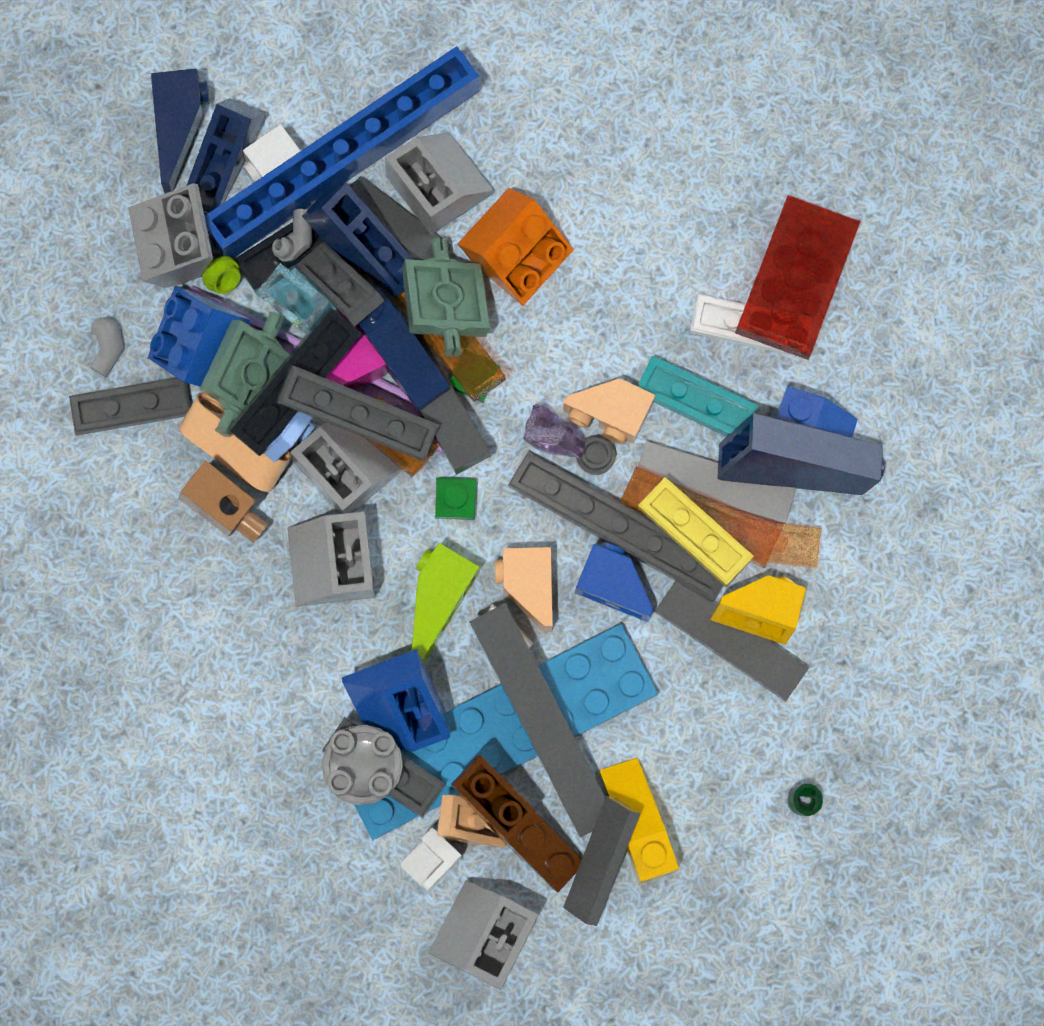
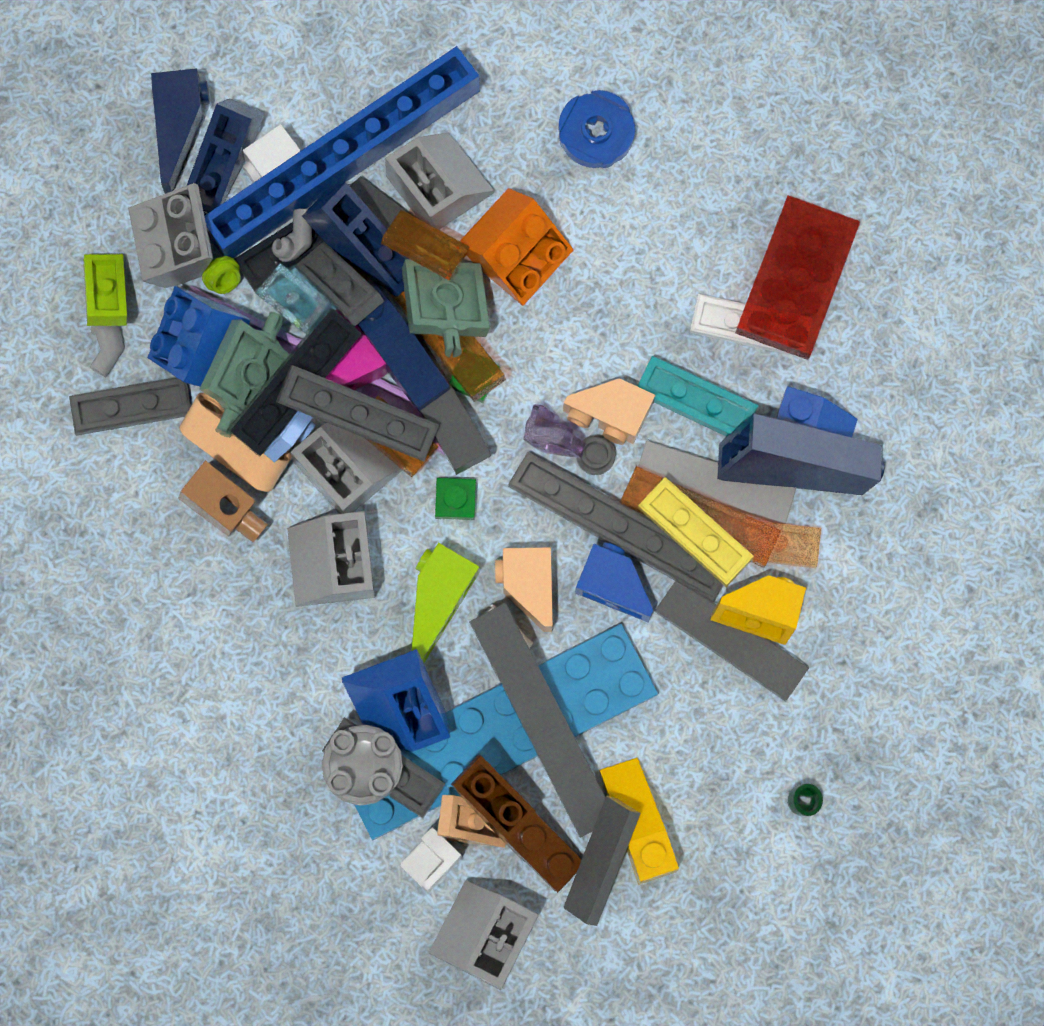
(105, 290): none -> lime plate
(425, 245): none -> clear orange tile
(589, 109): none -> blue plate

